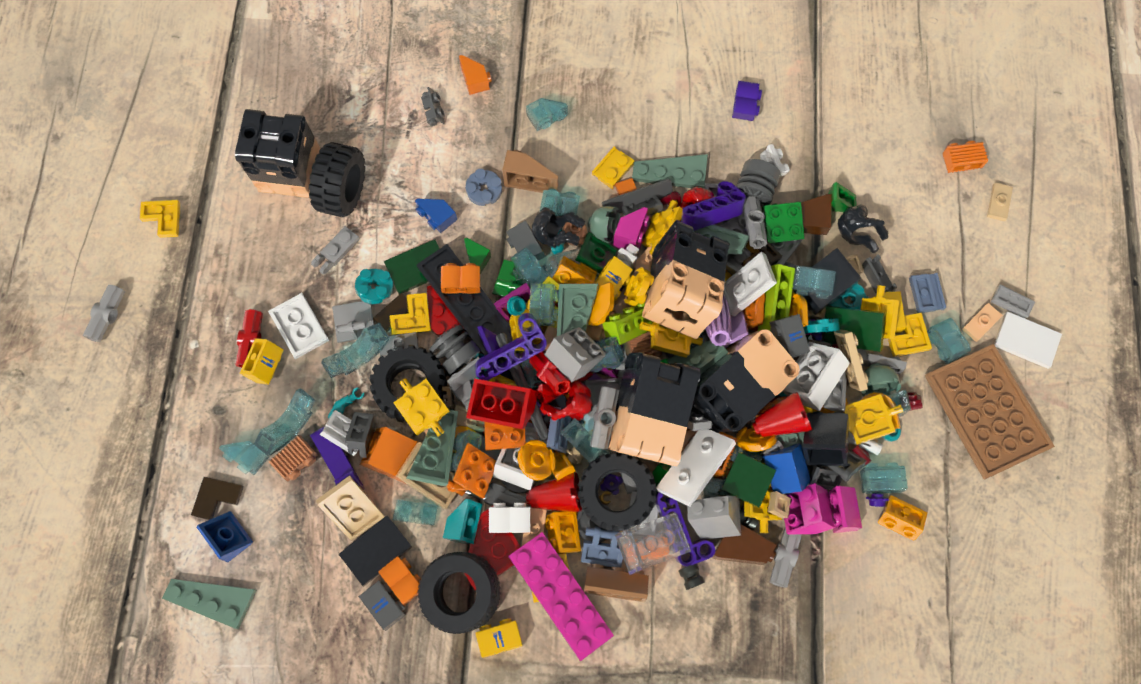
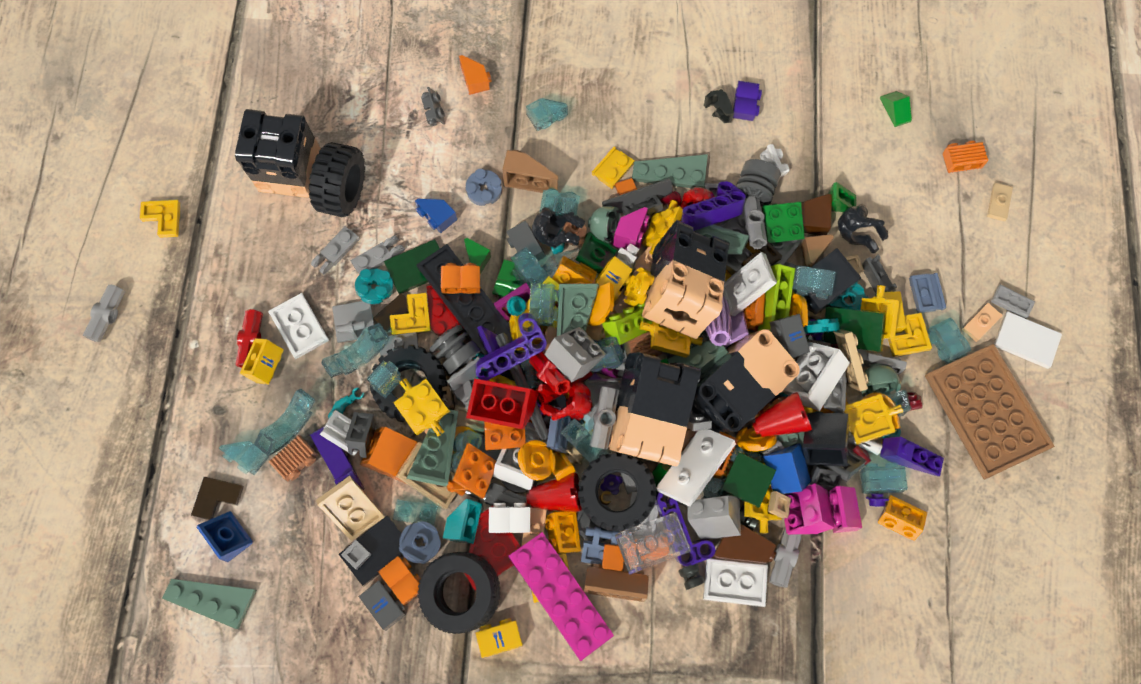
(356, 554): none -> light grey plate
(377, 255): none -> light grey hinge
(384, 378): none -> clear light blue brick
(423, 553): none -> sand blue plate
(612, 557): none -> orange slope
(721, 102): none -> pearl dark grey hand
(735, 582): none -> white tile
(814, 247): none -> medium nougat slope
(897, 107): none -> green slope
(911, 455): none -> dark purple slope

